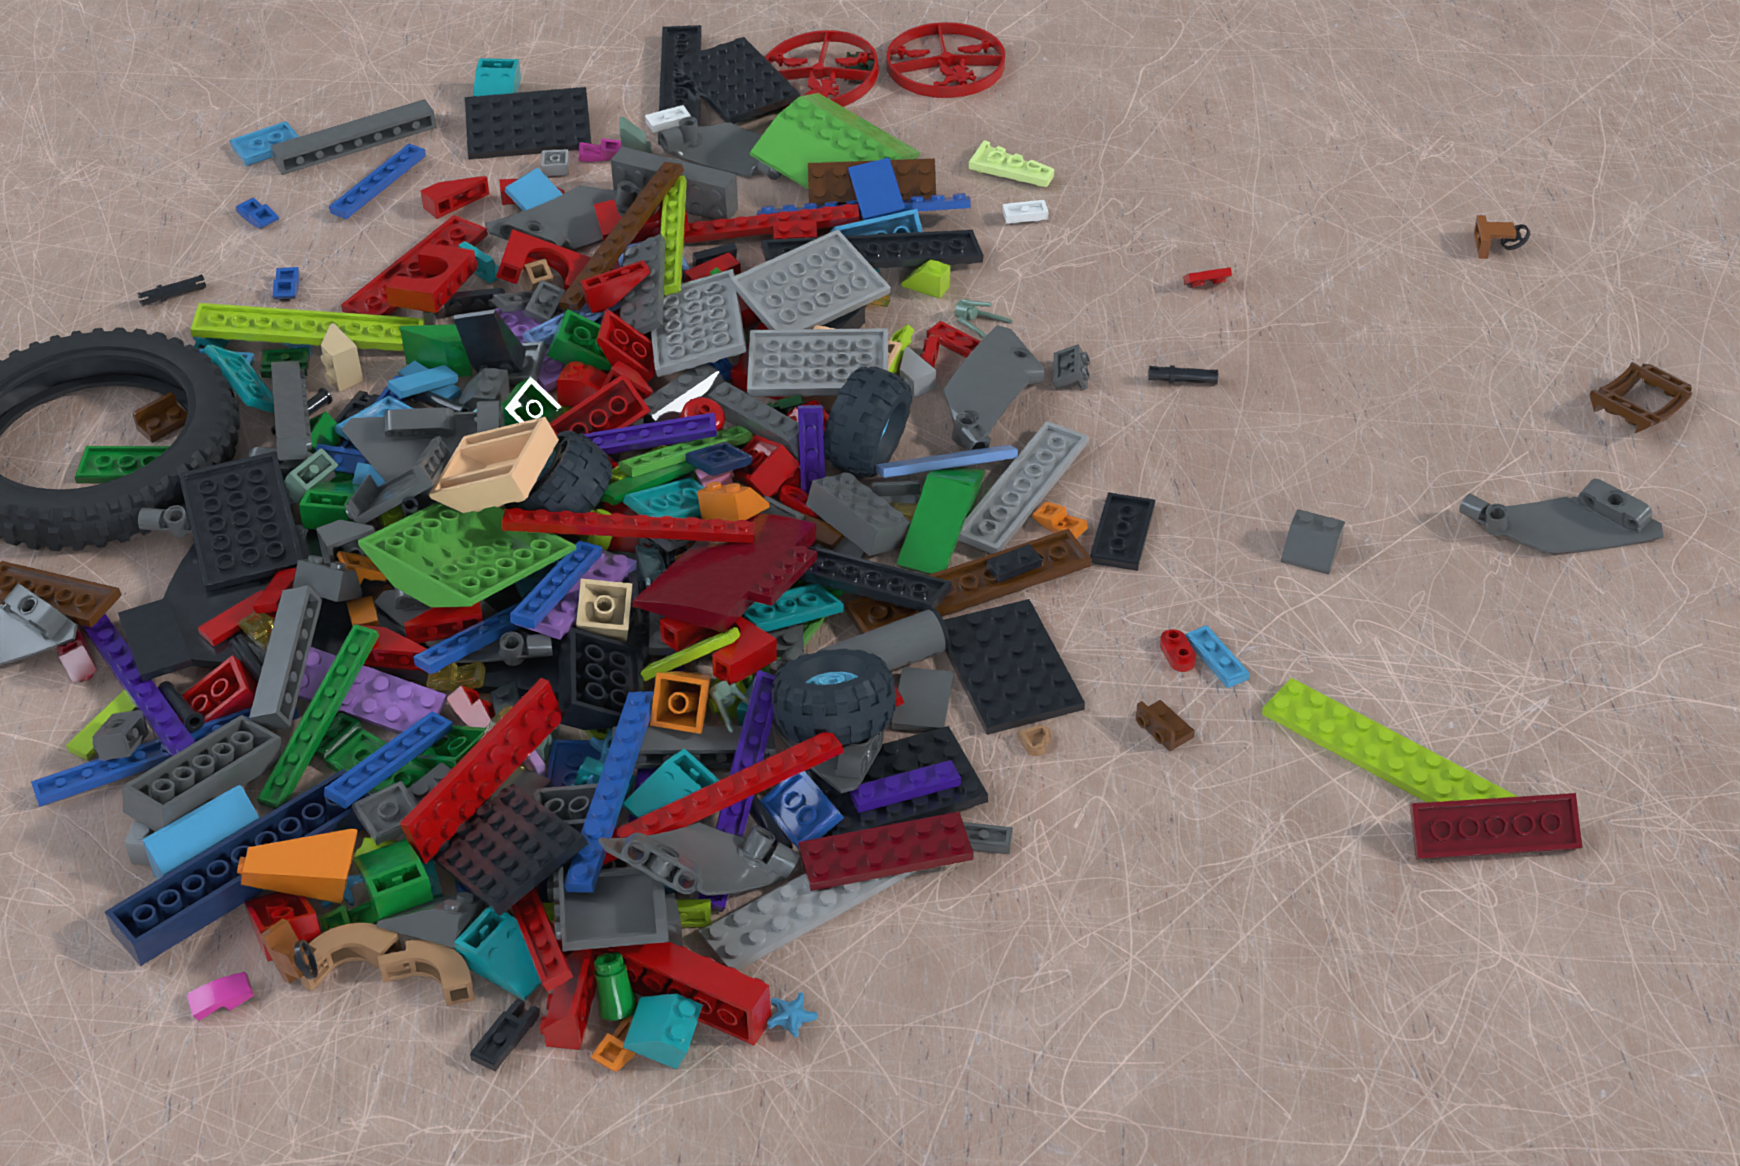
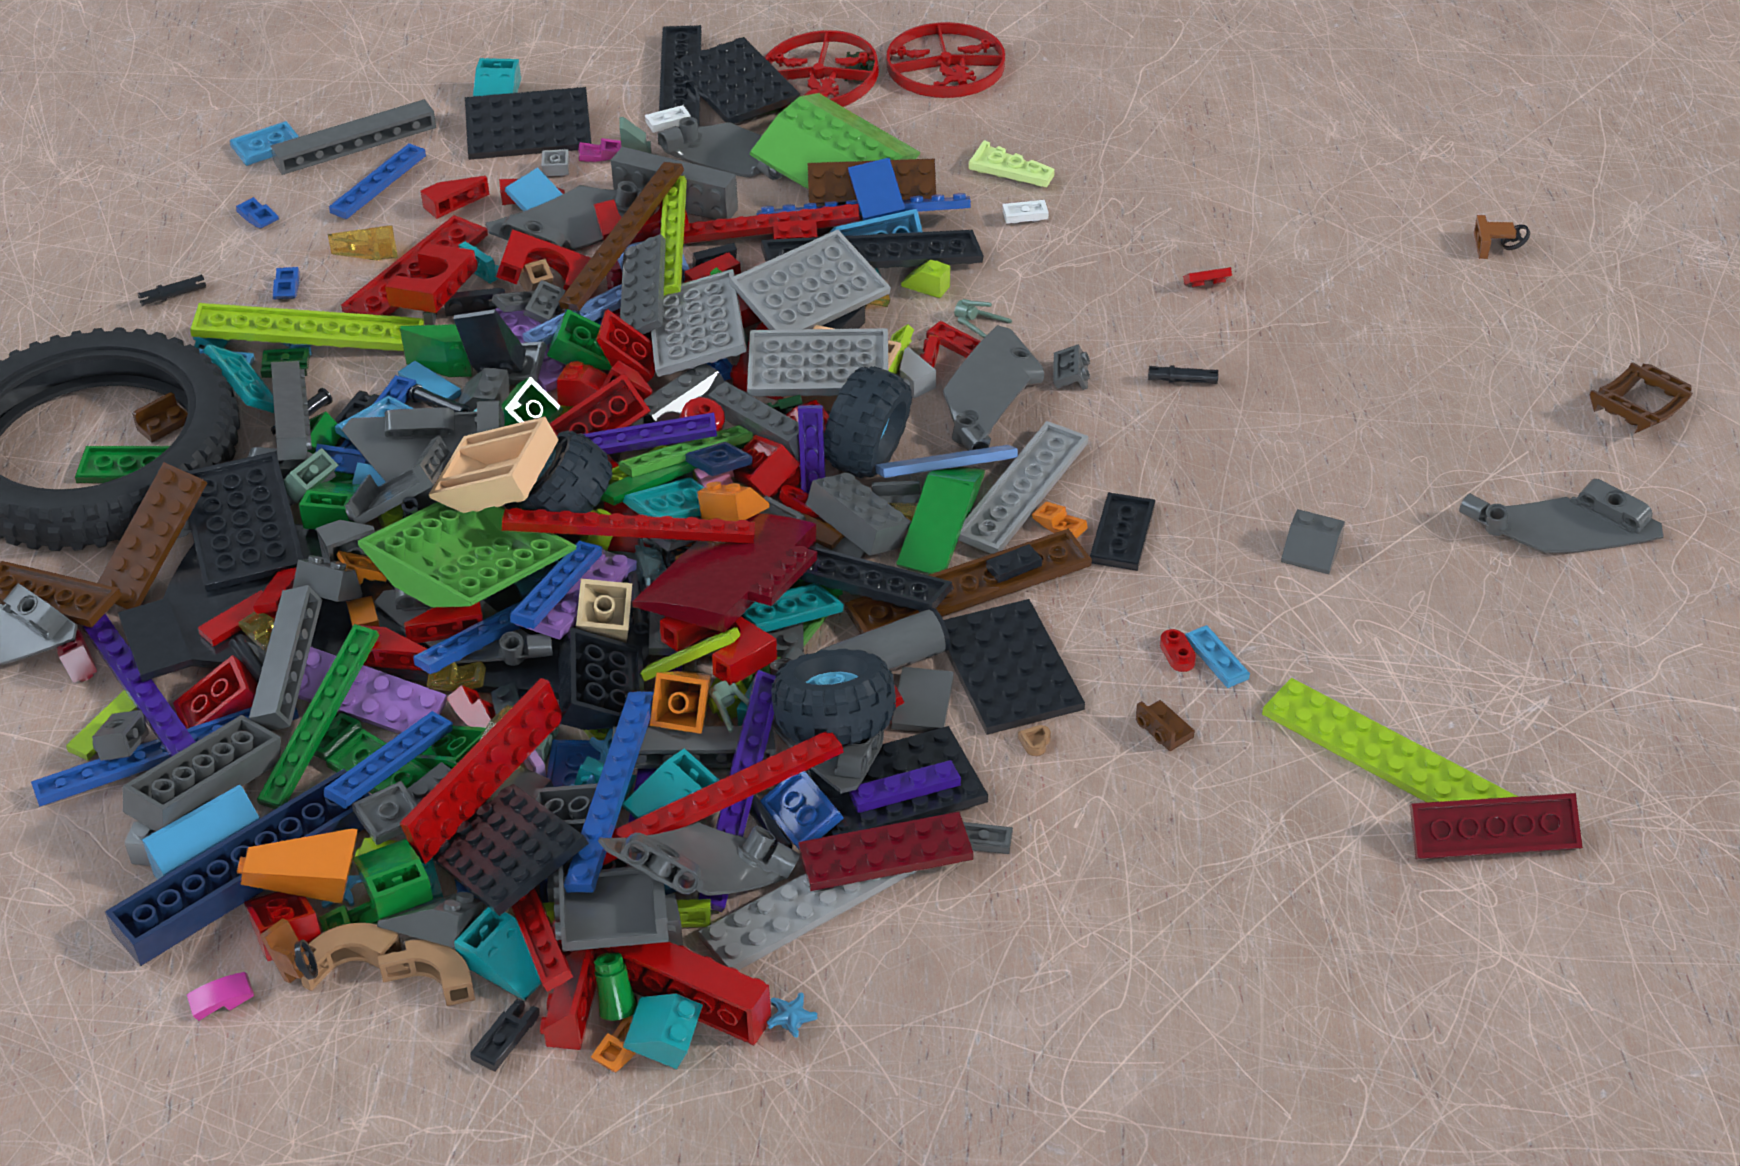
(152, 534): none -> reddish brown plate
(192, 720): black pin -> none
(340, 359): tan slope -> none
(368, 243): none -> clear yellow slope
(422, 381): dark azure tile -> none
(610, 287): red slope -> none

